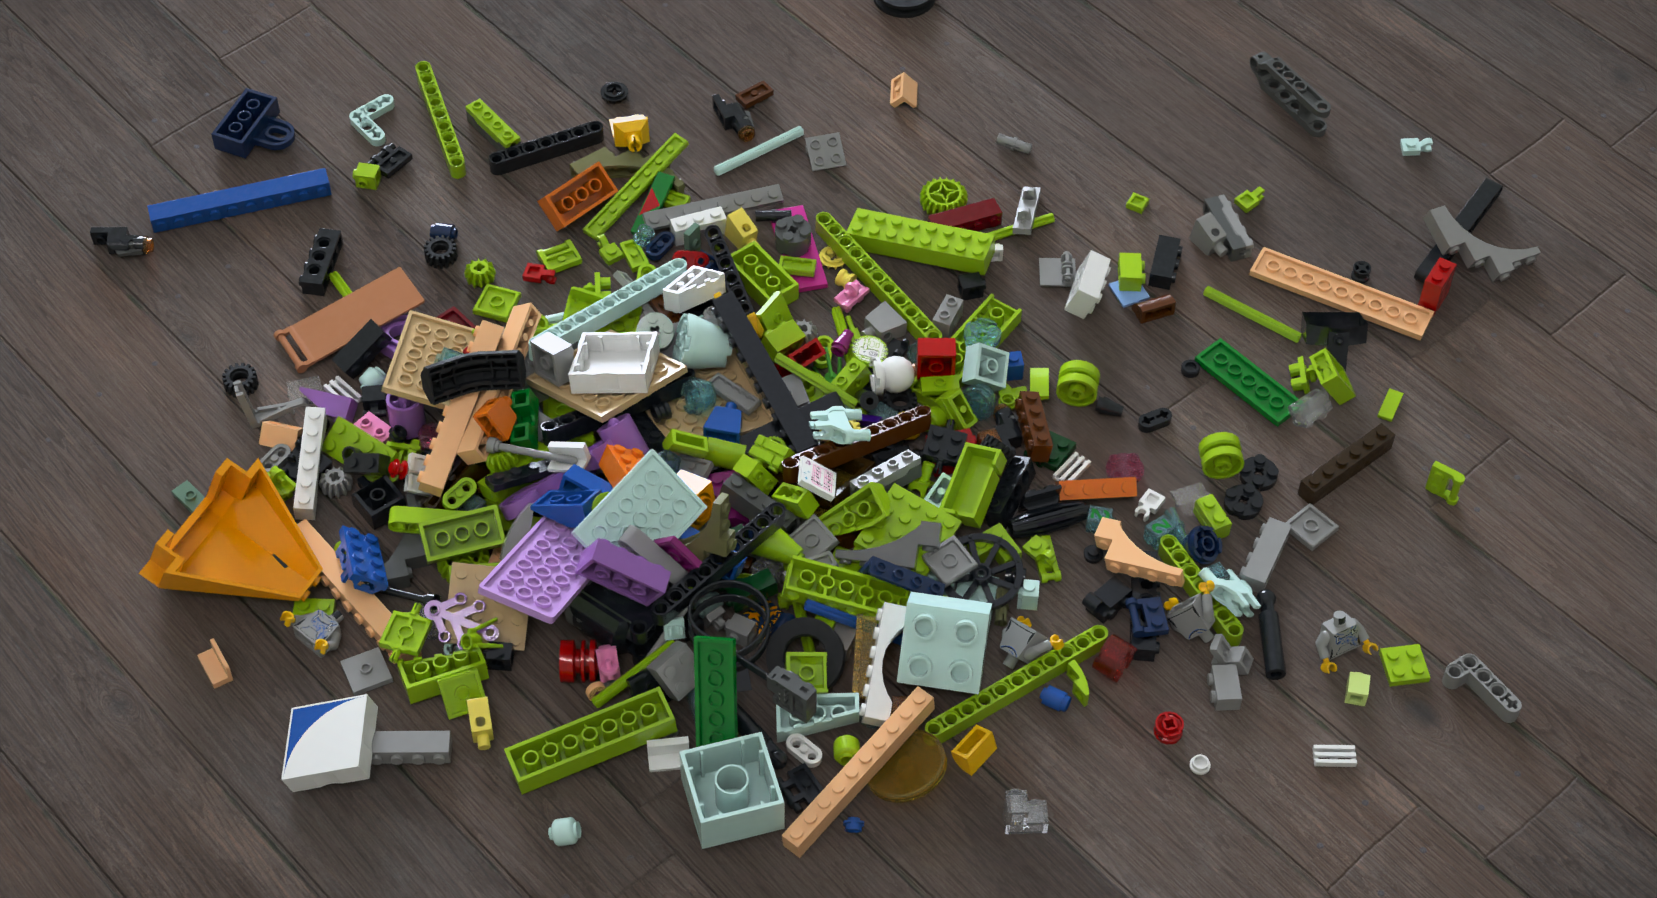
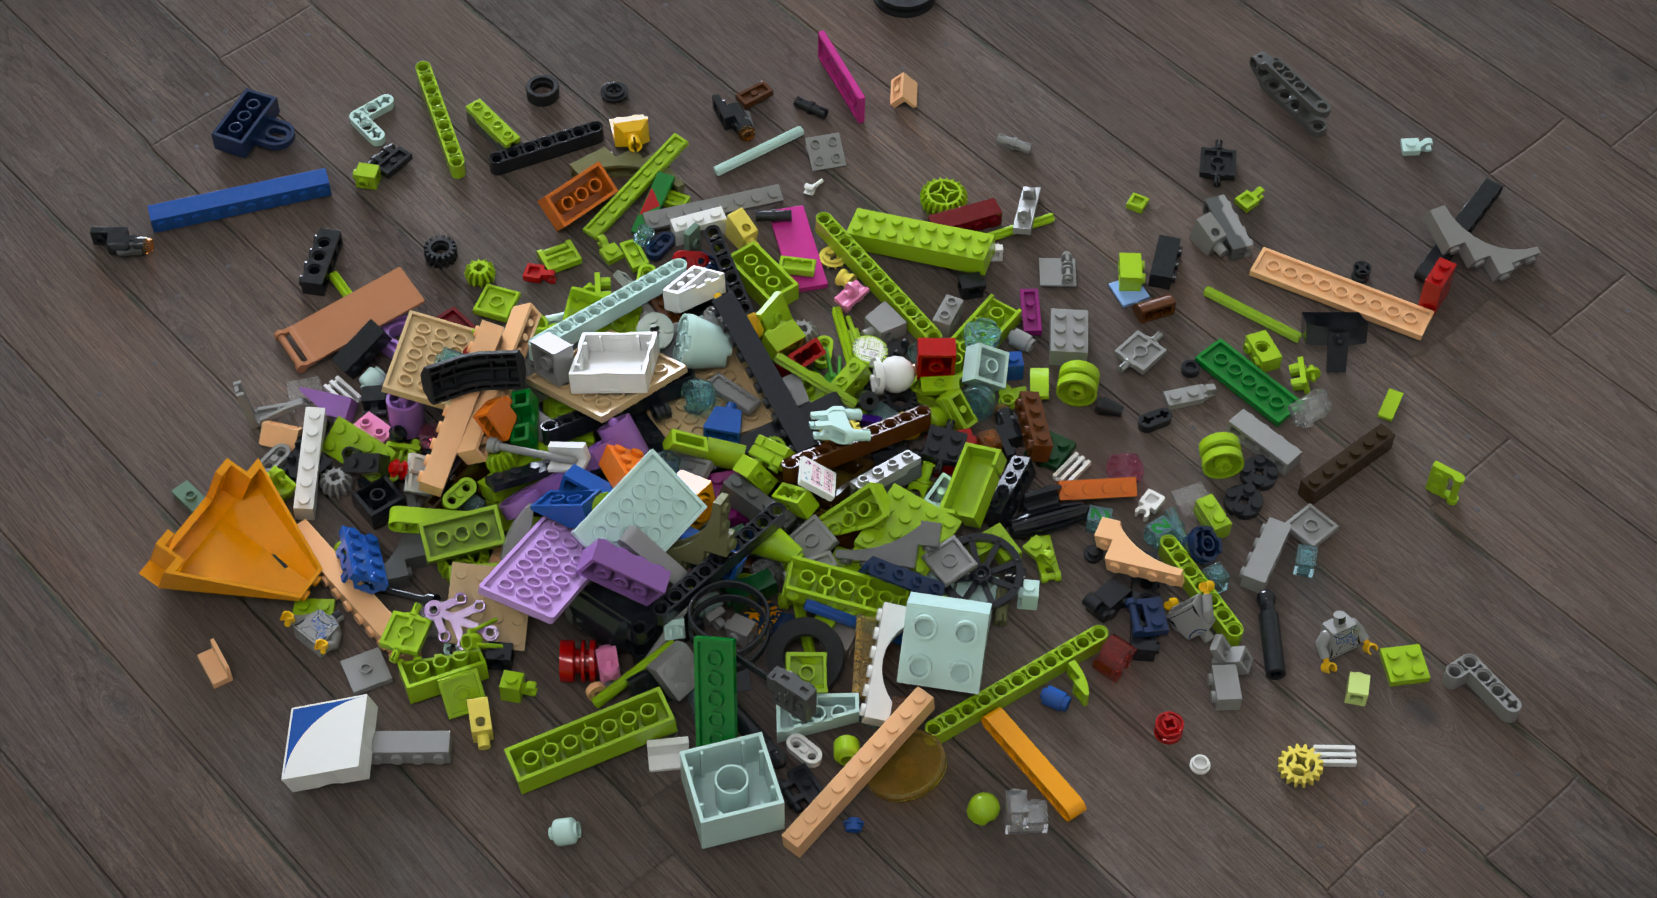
(237, 372): black tyre -> none
(443, 229): dark blue brick -> none
(513, 687): none -> lime brick
(542, 99): none -> black tyre
(678, 552): magenta tile -> none
(793, 236): dark grey brick -> none
(810, 107): none -> black pin
(810, 189): none -> white hand
(841, 77): none -> dark pink tile
(842, 343): magenta cone -> none
(974, 749): yellow brick -> none
(983, 808): none -> lime hair
(992, 442): black tyre -> none
(1021, 340): none -> light grey brick
(1024, 642): light grey torso -> none
(1030, 311): none -> magenta plate
(1033, 764): none -> light orange beam
(1068, 336): none -> light grey brick
(1088, 285): white brick -> none
(1140, 352): none -> light grey plate
(1188, 395): none -> light grey hinge
(1217, 163): none -> black plate
(1232, 593): light aqua connector -> none
(1262, 351): none -> lime brick
(1263, 440): none -> light grey brick
(1300, 765): none -> light yellow gear
(1305, 560): none -> clear light blue brick
(1332, 376): lime window -> none

